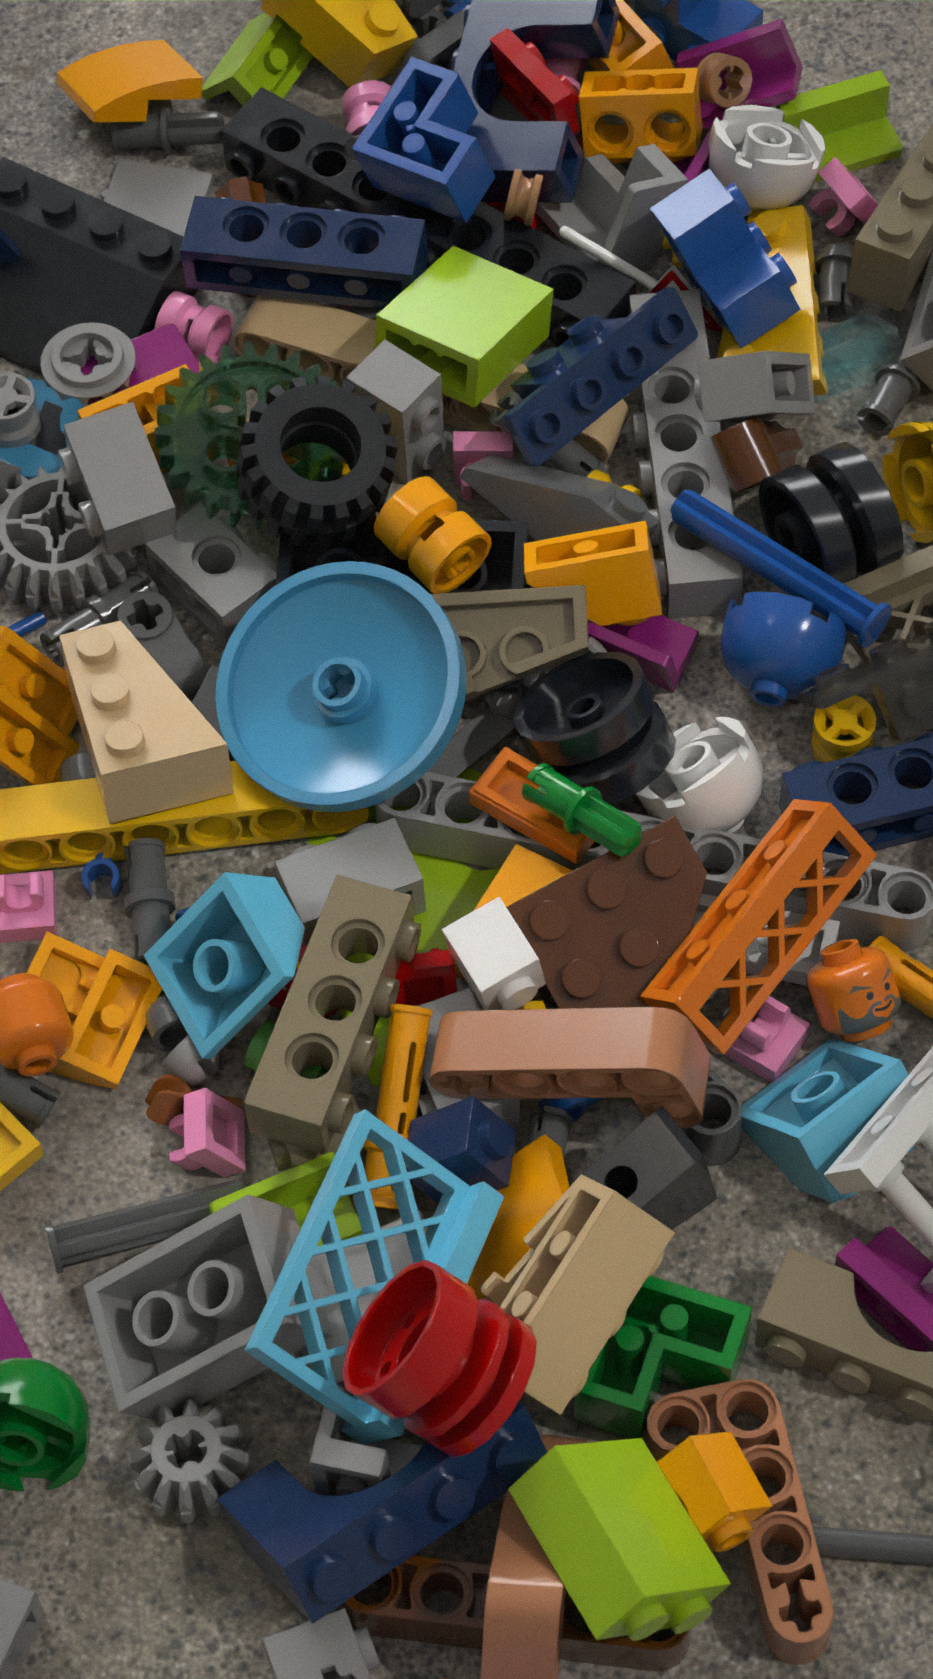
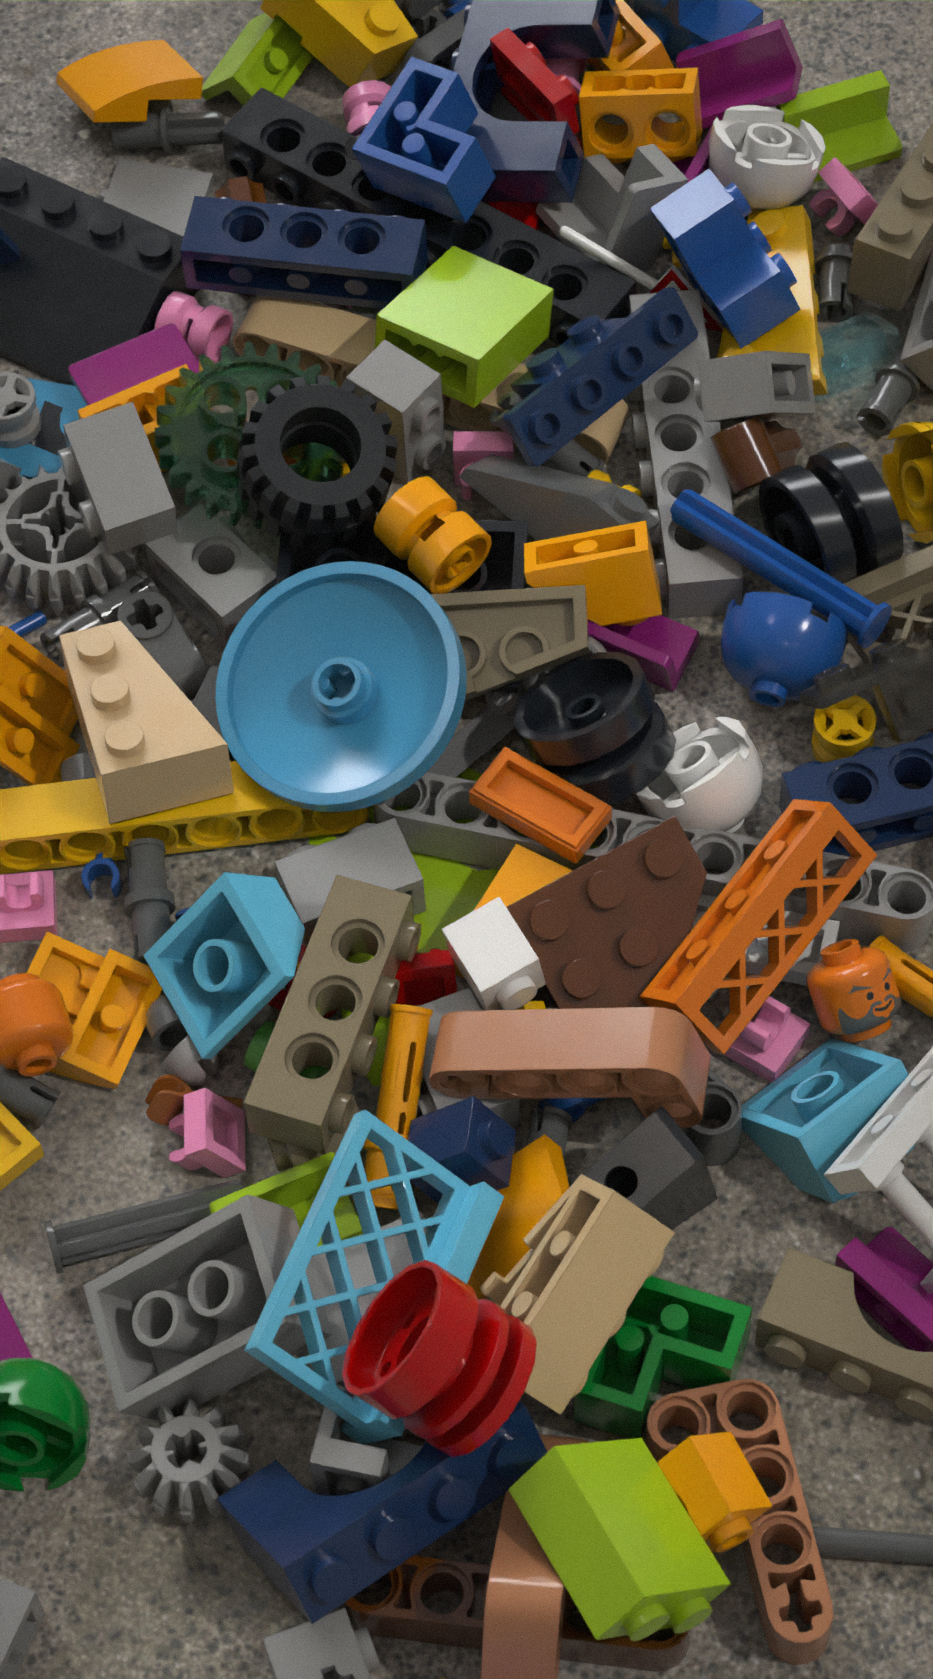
(72, 347): light grey gear -> none
(523, 197): medium nougat bush -> none
(582, 810): green axle -> none
(738, 80): medium nougat bush -> none

